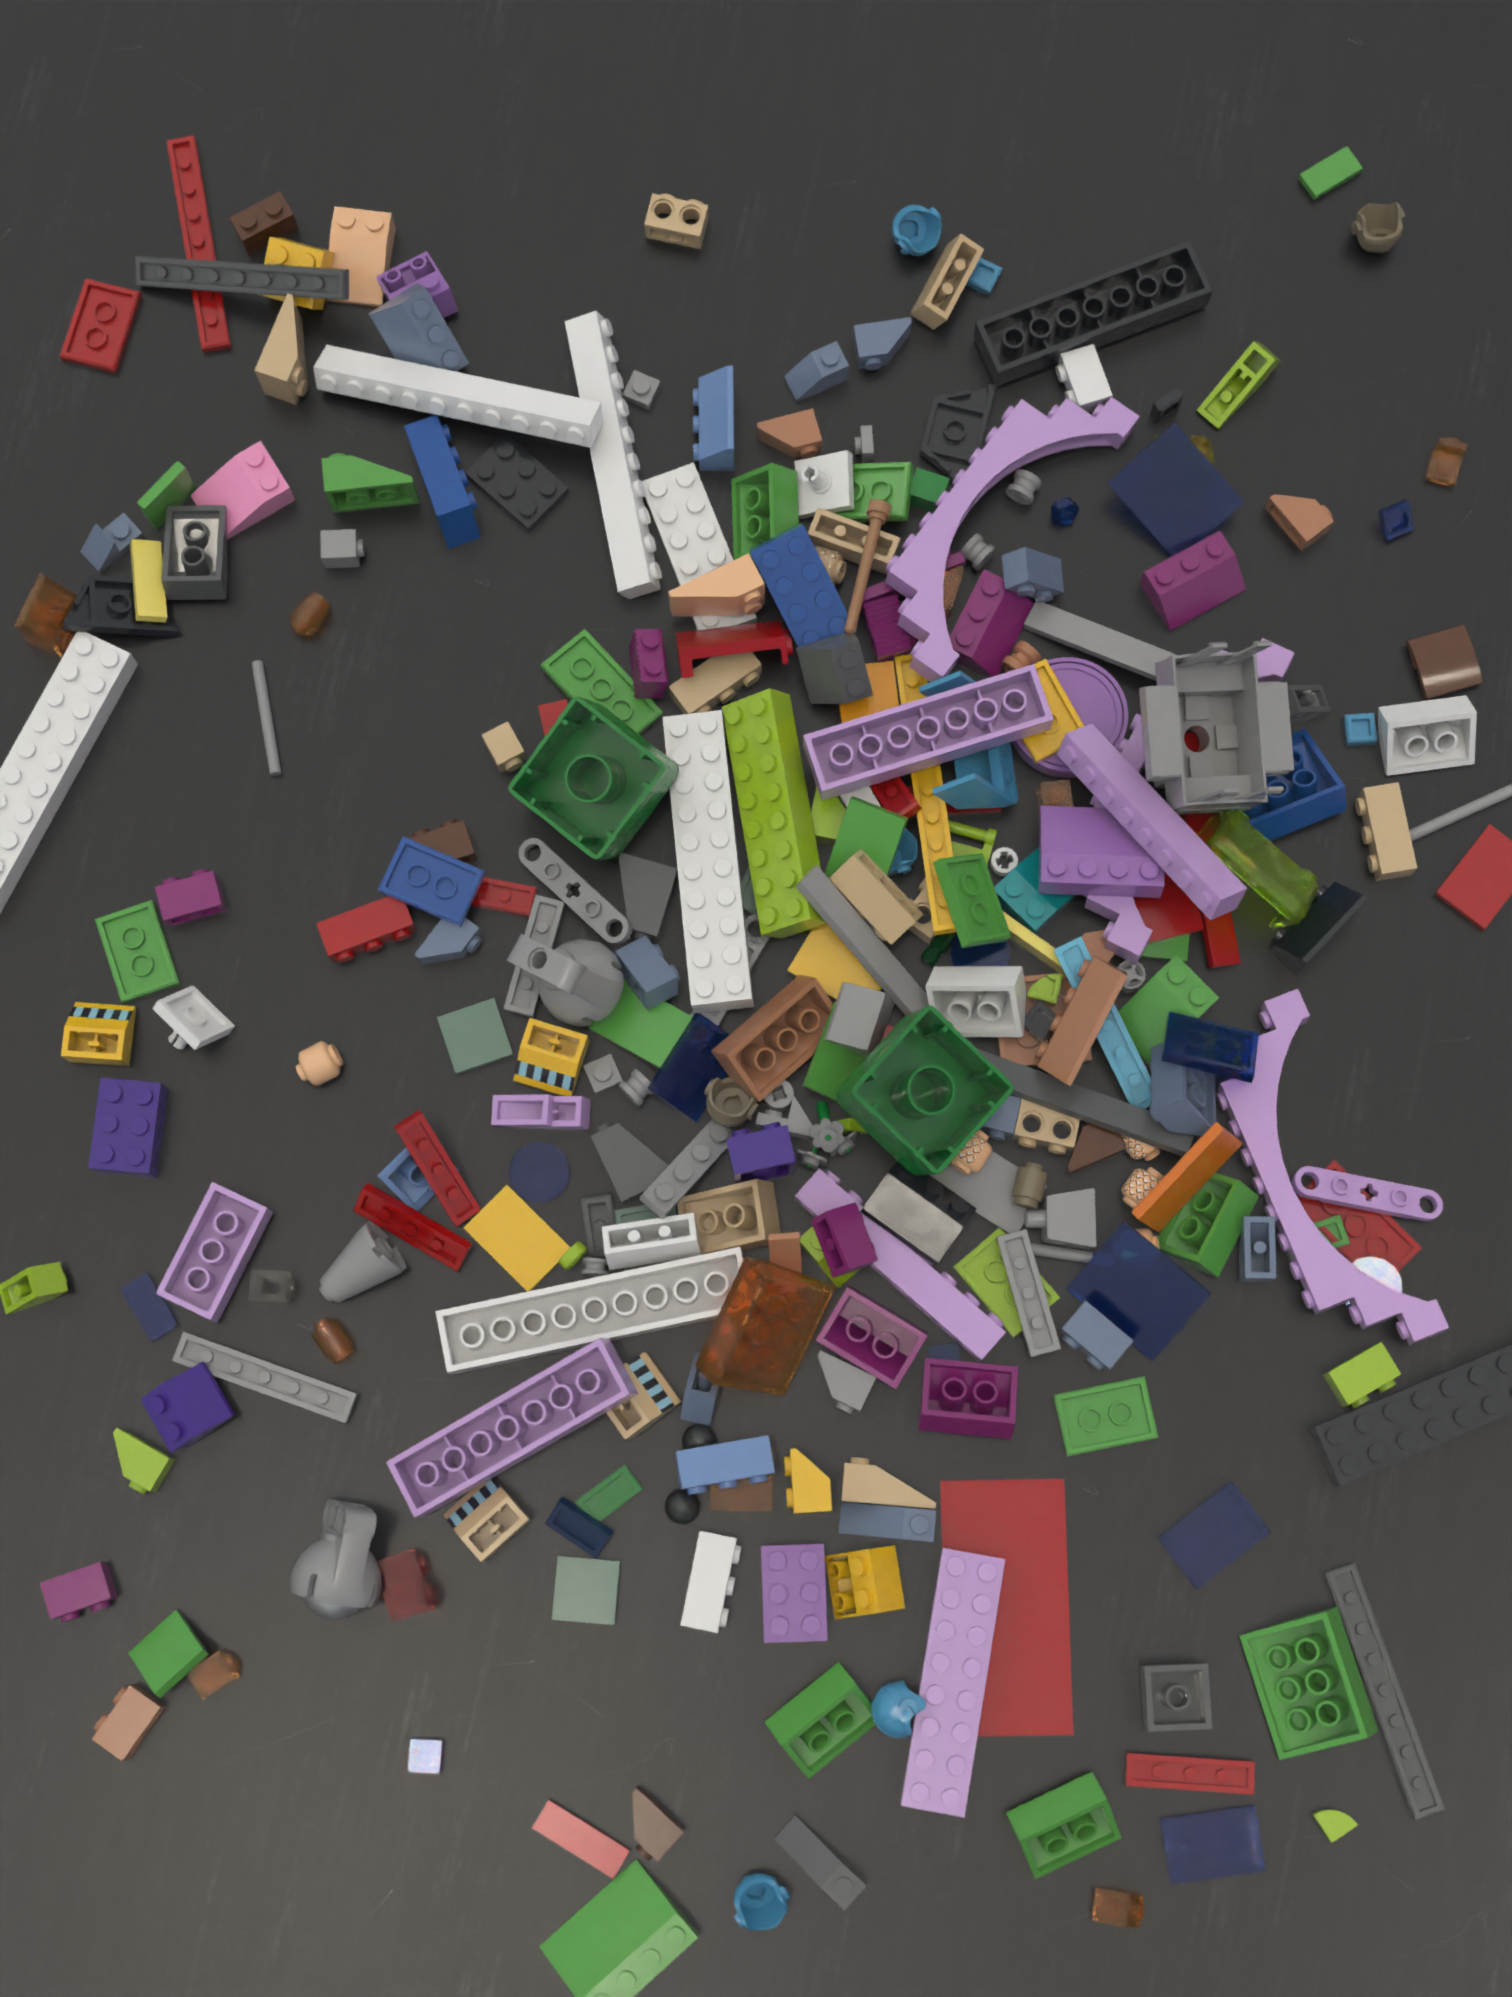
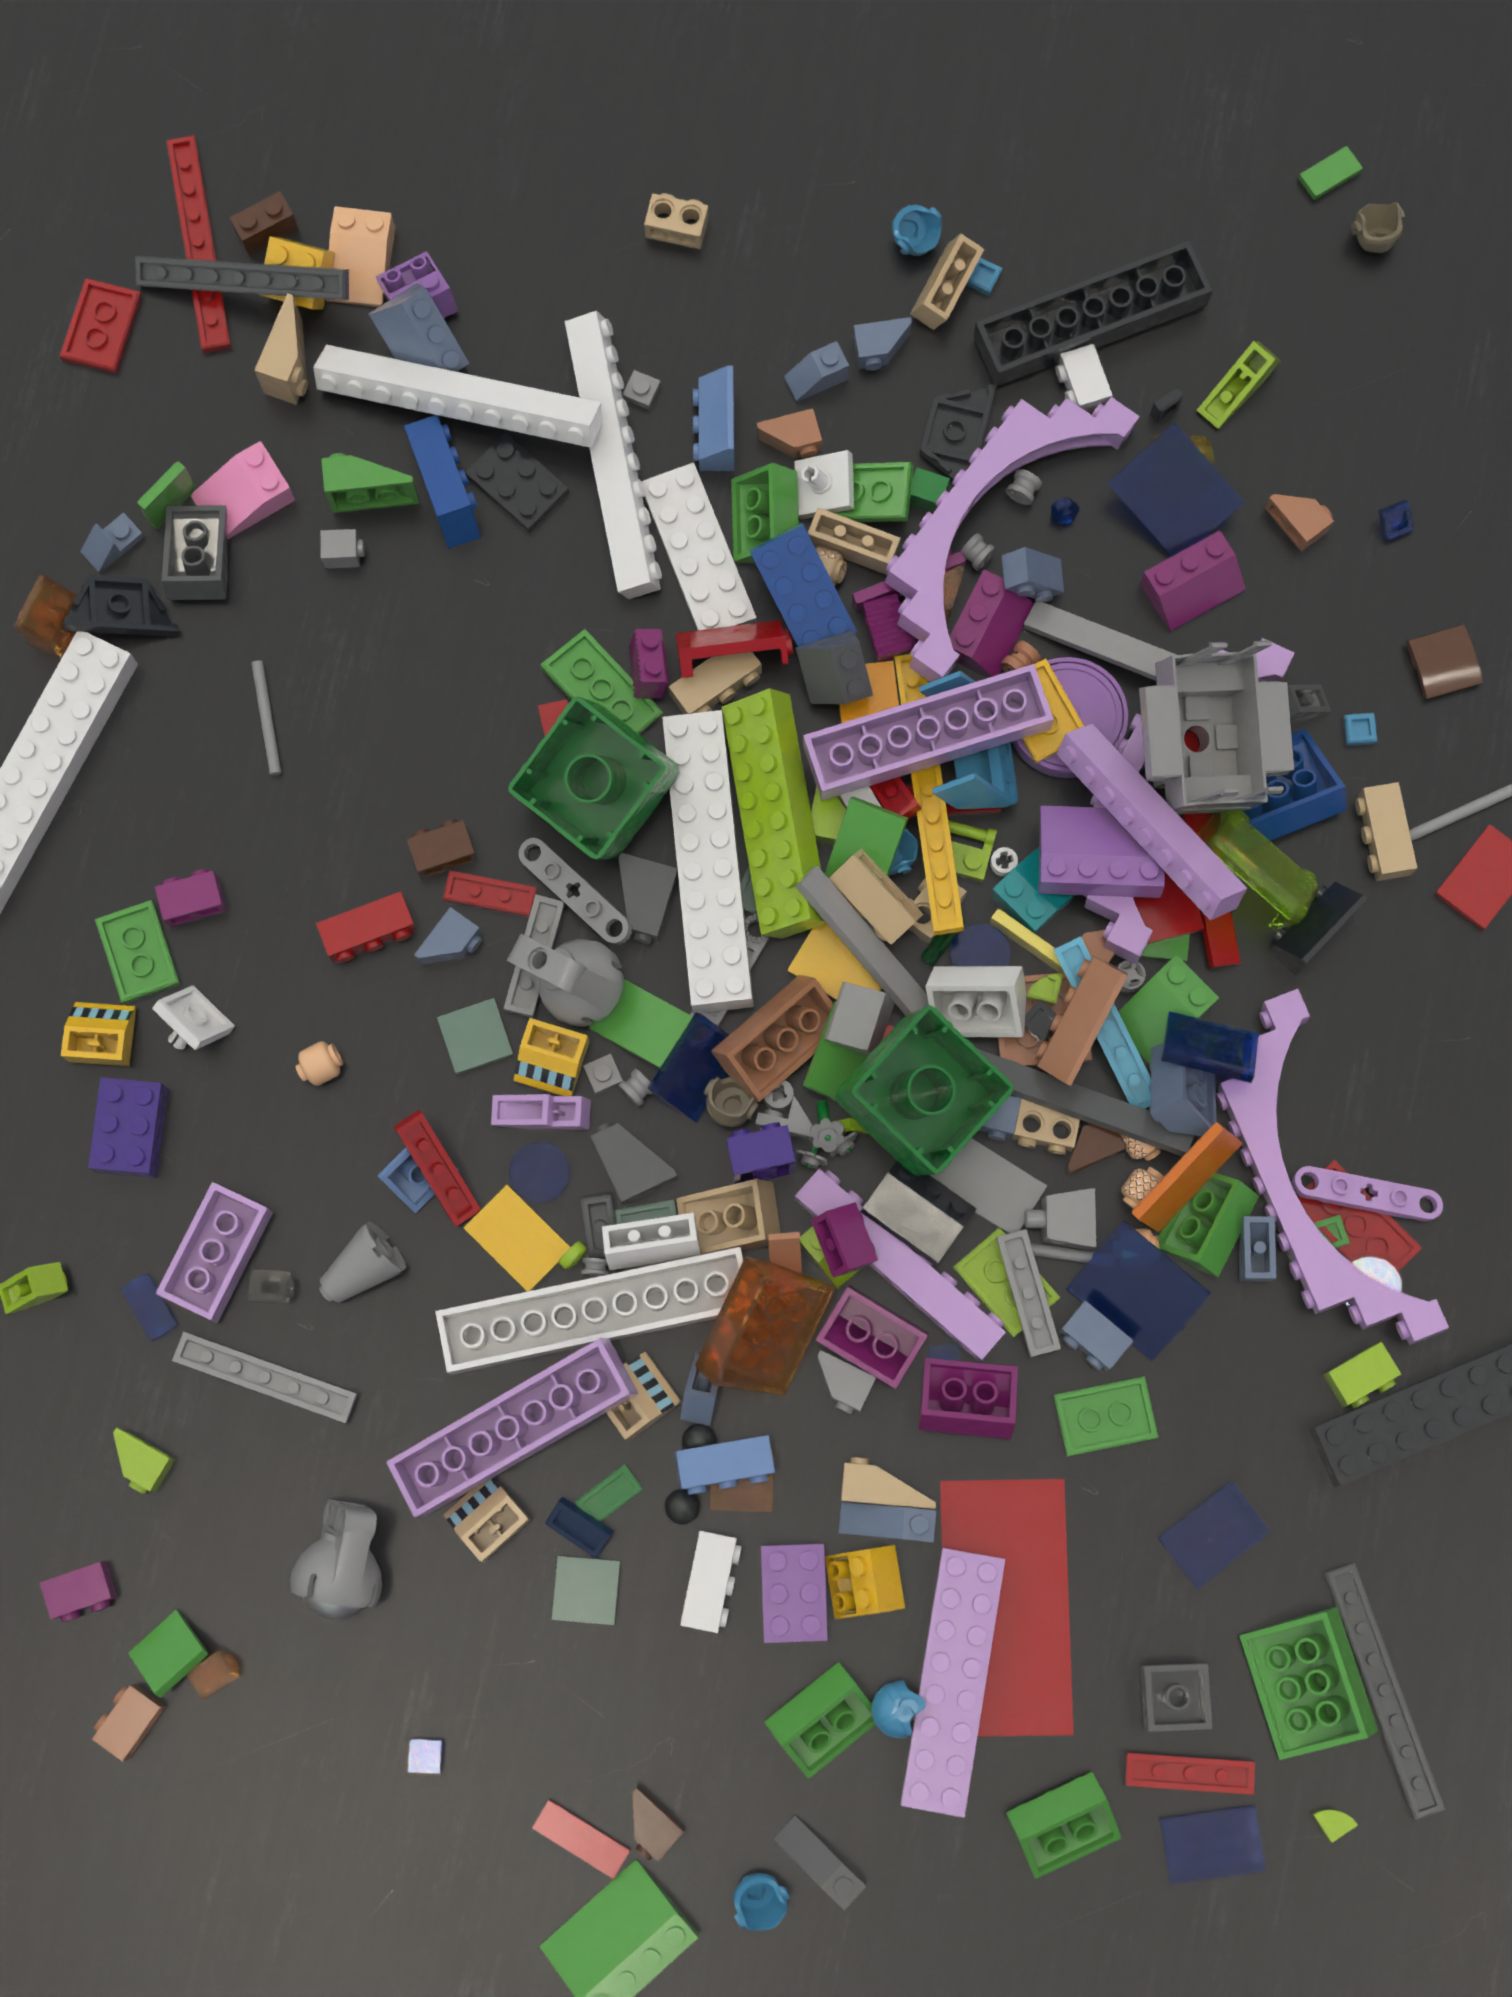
(147, 583): light yellow tile -> none
(187, 1407): dark purple slope -> none
(309, 614): clear orange brick -> none
(332, 1339): clear orange brick -> none
(407, 1586): clear red brick -> none
(412, 1227): red plate -> none
(431, 881): blue tile -> none
(504, 748): tan brick -> none
(648, 972): sand blue brick -> none
(686, 1169): light grey plate -> none
(721, 592): light nougat slope -> none
(810, 1485): yellow slope -> none
(864, 444): light grey plate -> none
(877, 512): medium nougat piece -> none
(972, 900): bright green tile -> none
(973, 1154): light nougat head -> none
(1029, 1185): dark tan brick -> none
(1054, 793): clear orange brick -> none
(1117, 1908): clear orange bracket -> none
(1427, 735): white slope -> none
(1446, 461): clear orange bracket -> none

